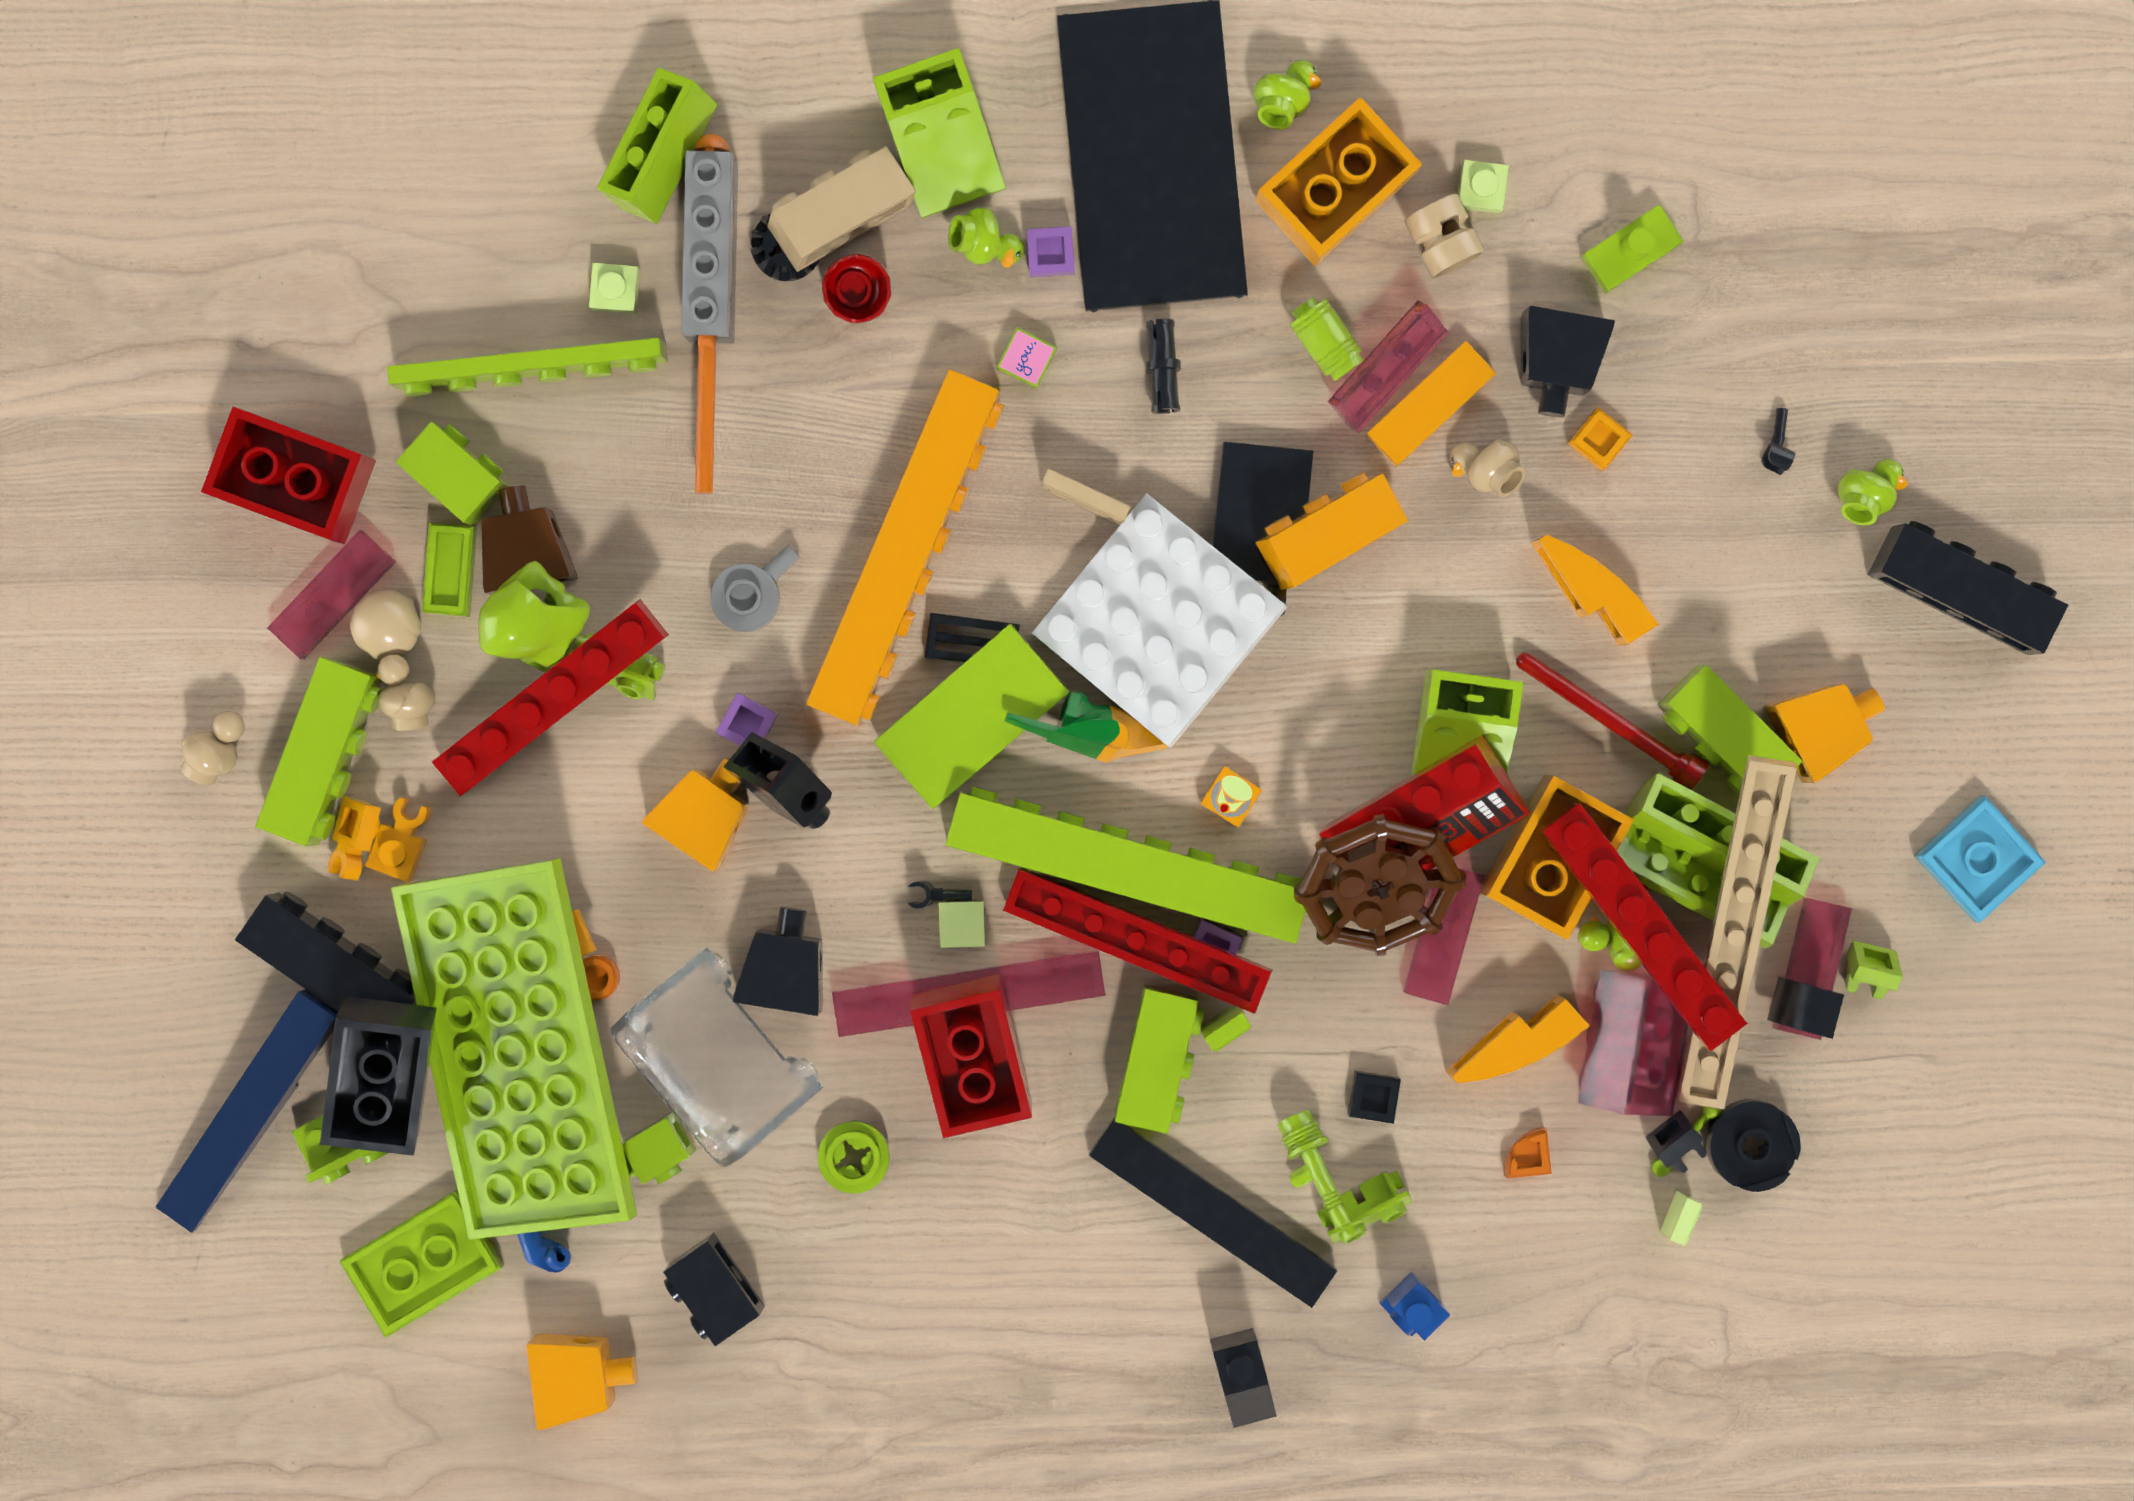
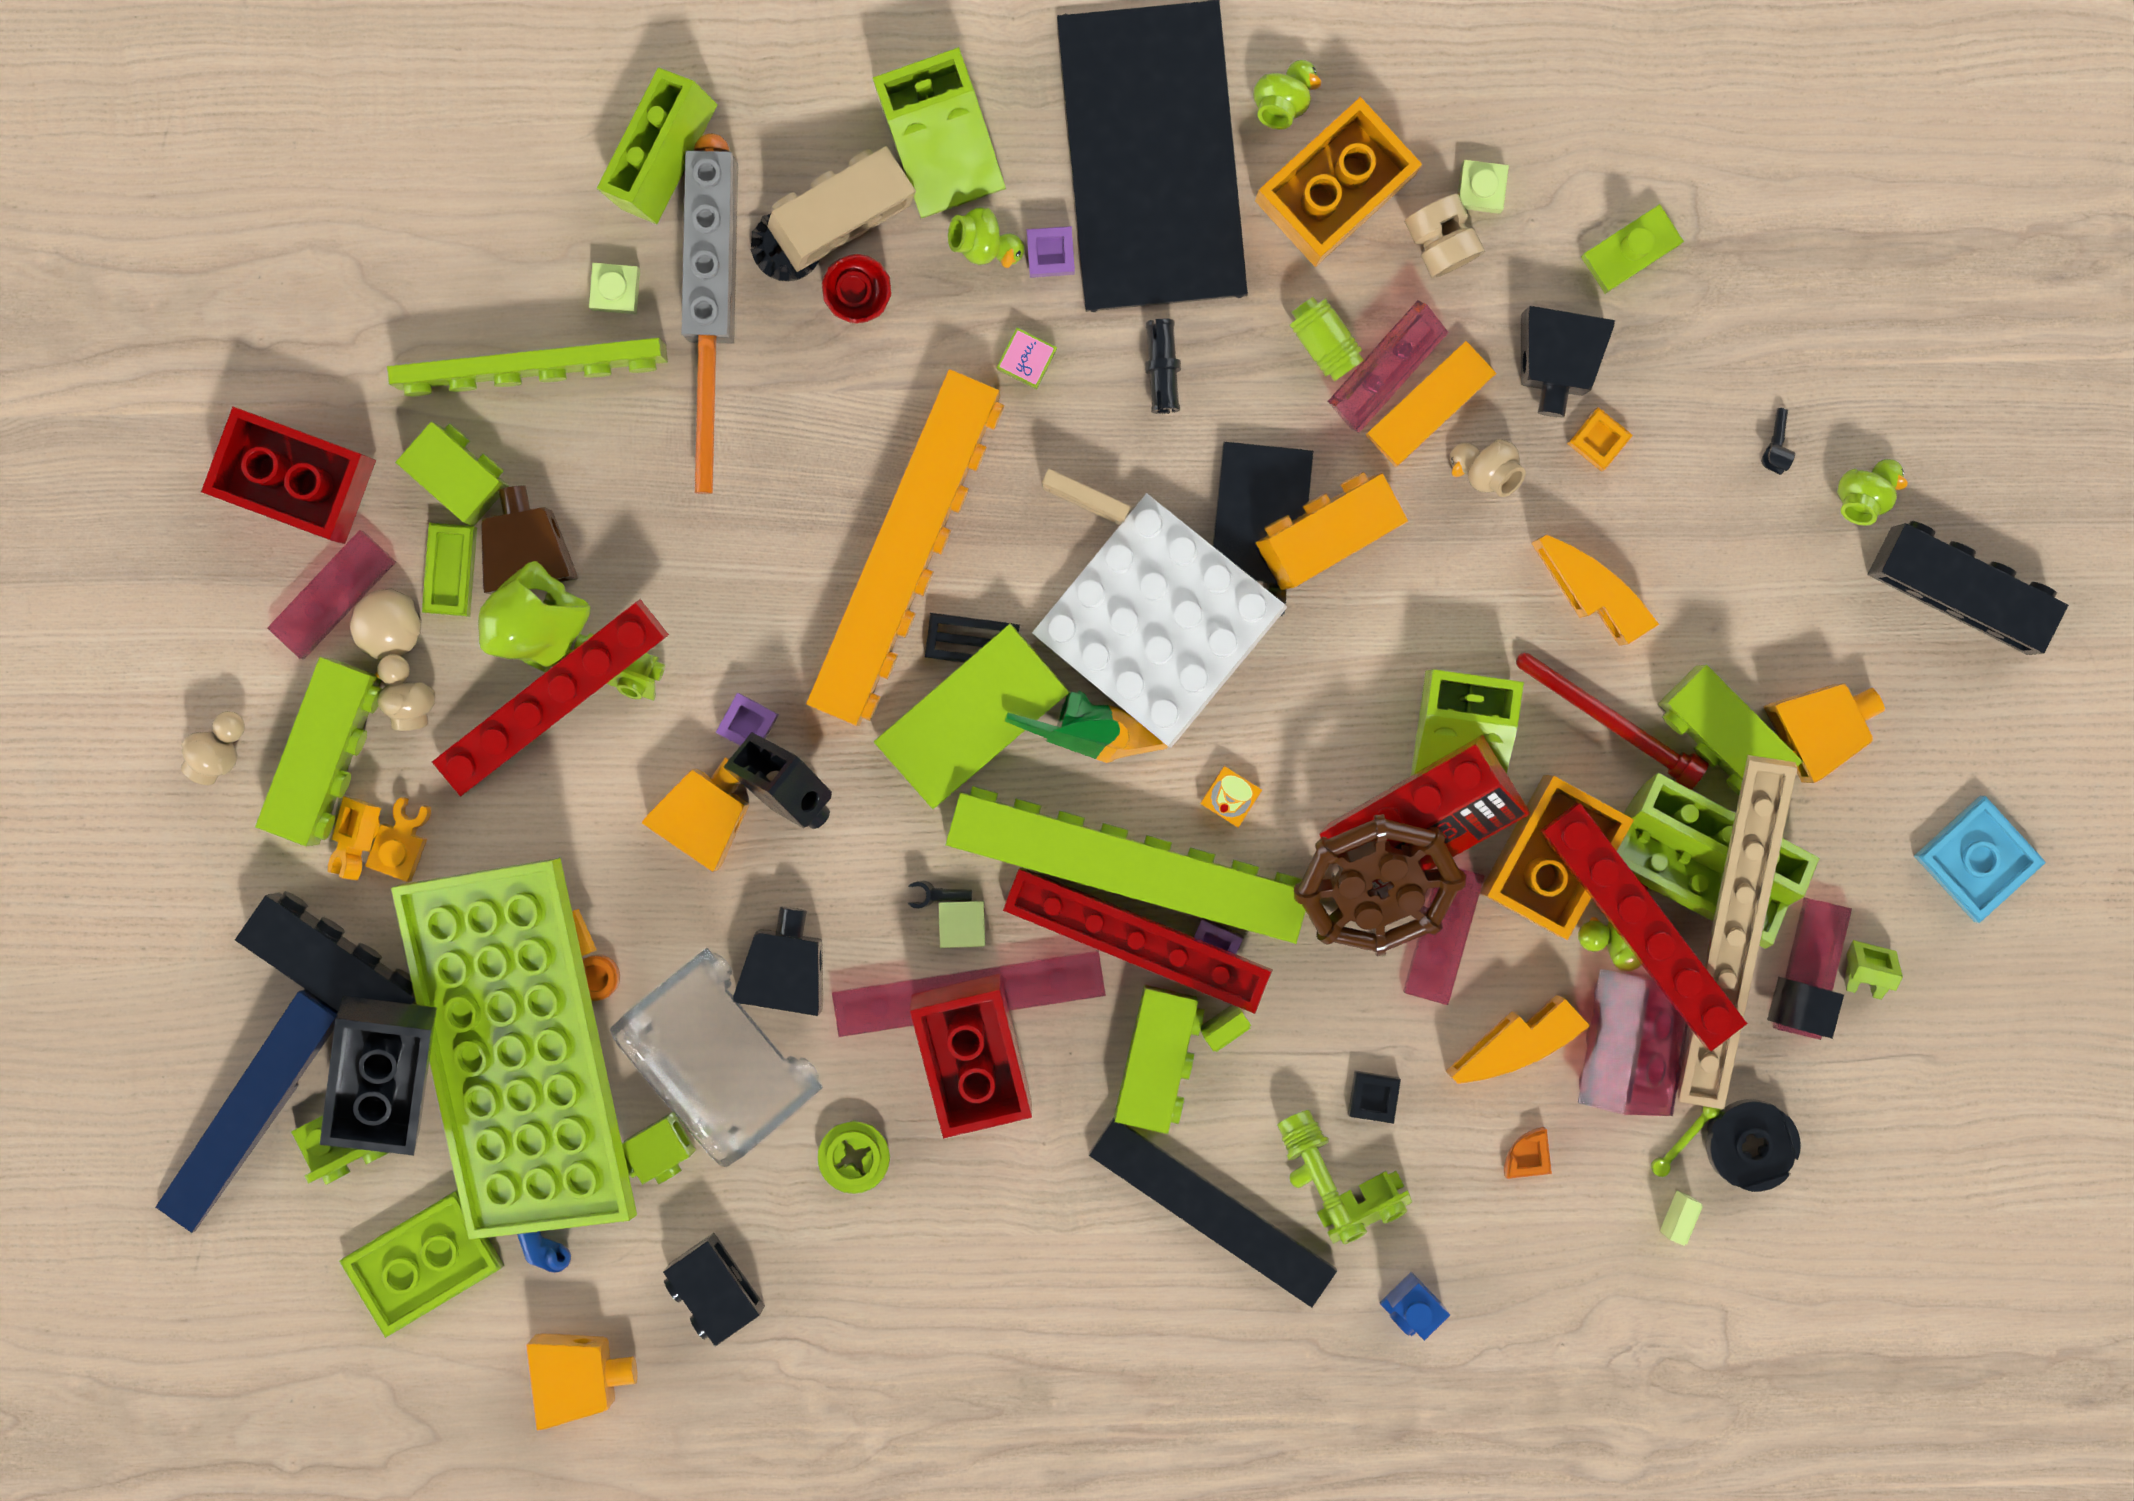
(747, 595): light grey piece -> none
(1243, 1377): black slope -> none
(1674, 1140): black tile -> none

